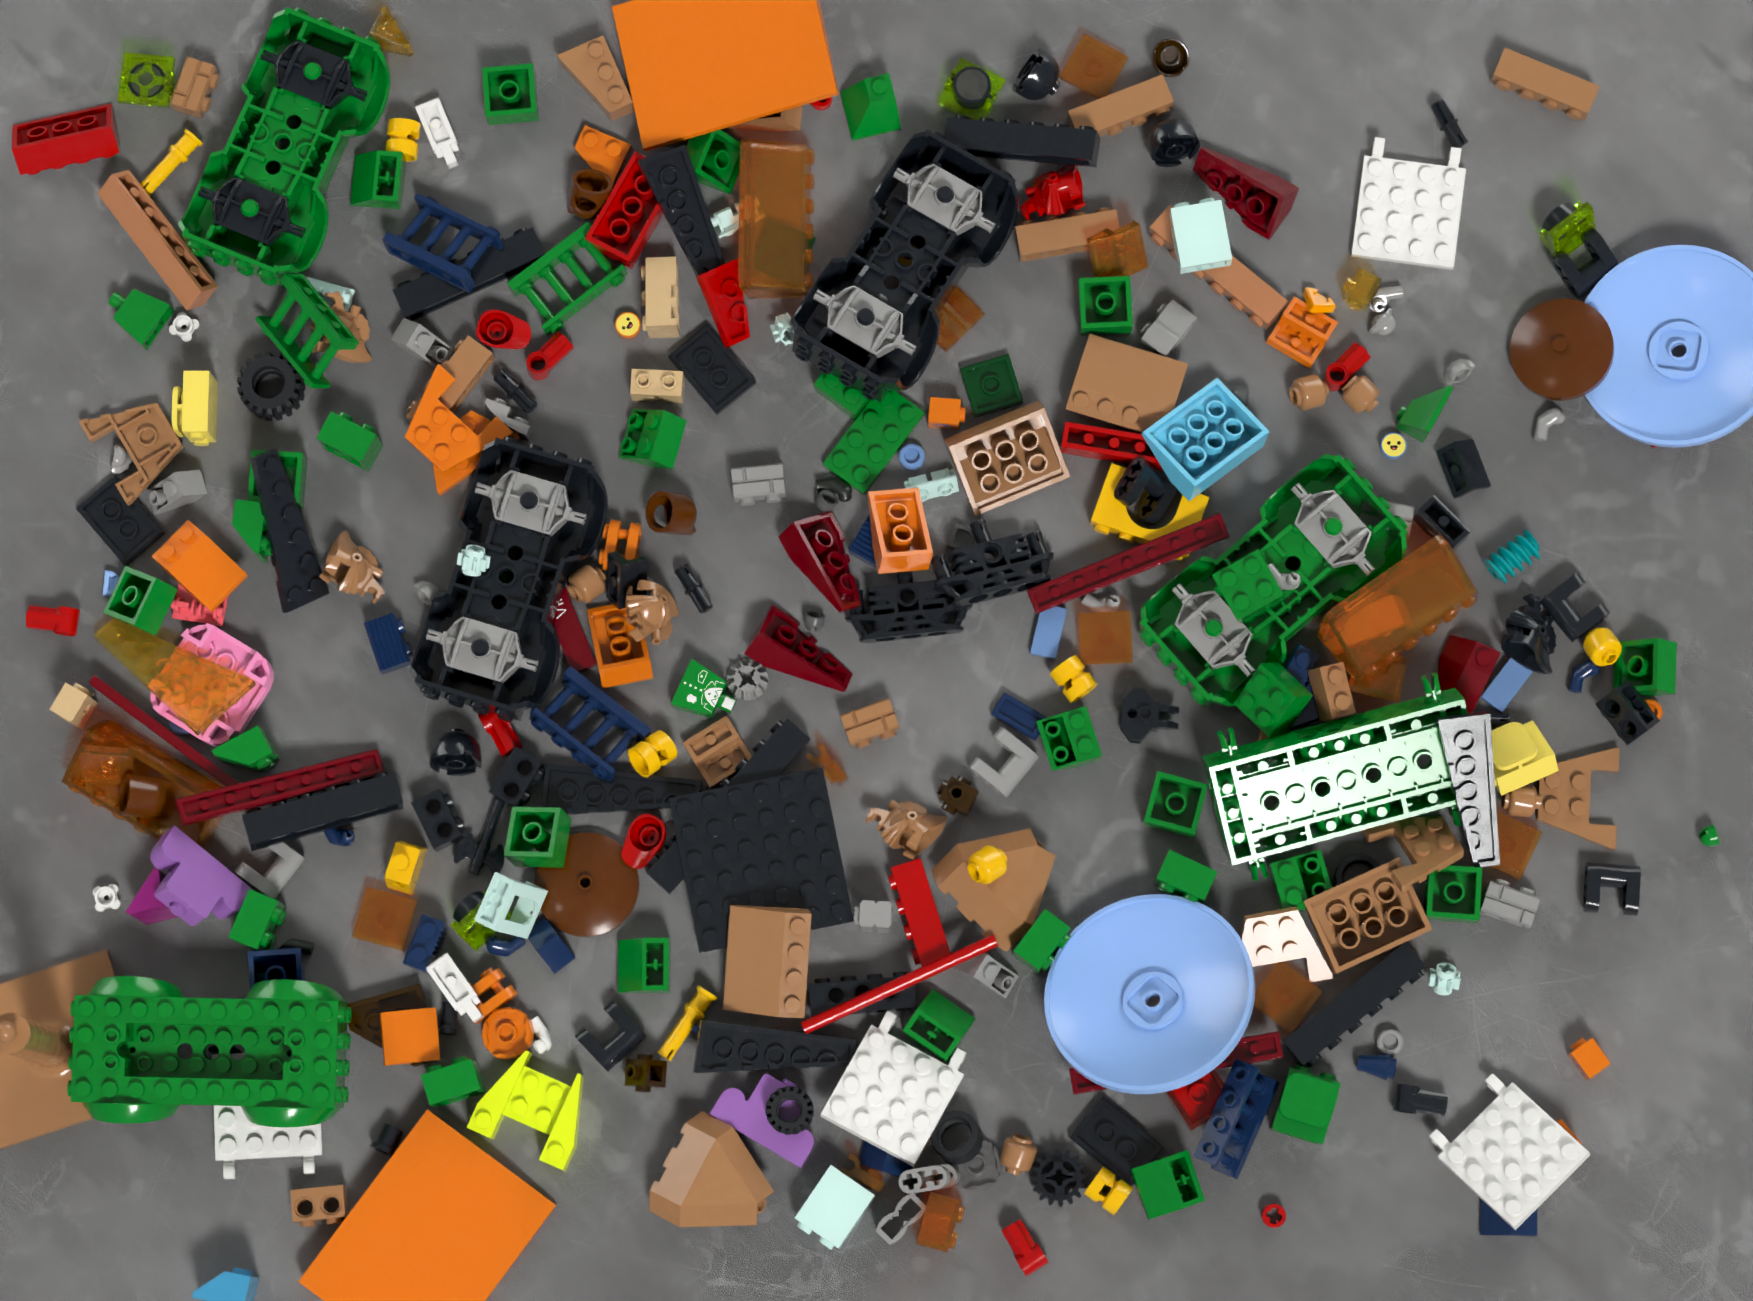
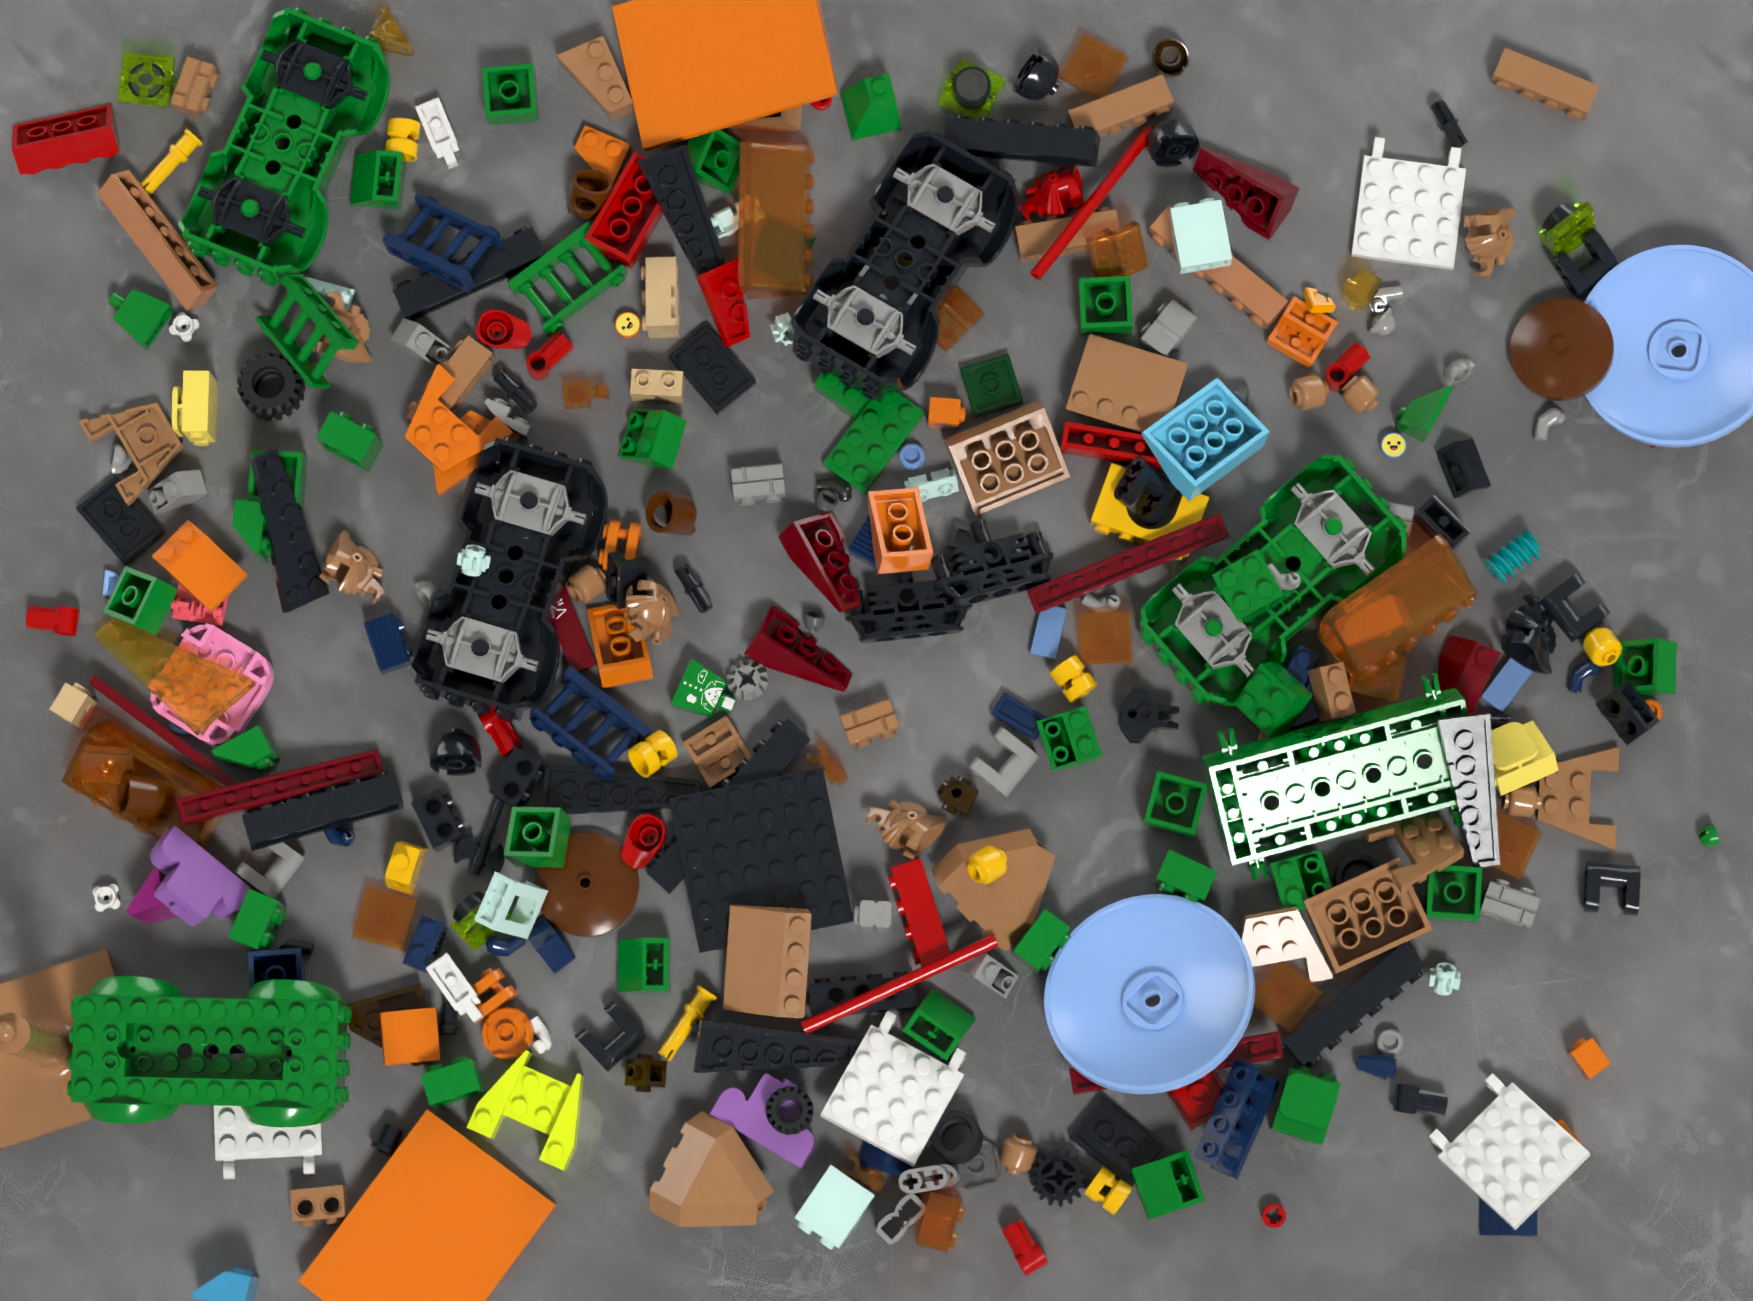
(579, 394): none -> clear orange plate
(1091, 204): none -> red piece
(1490, 238): none -> medium nougat helmet

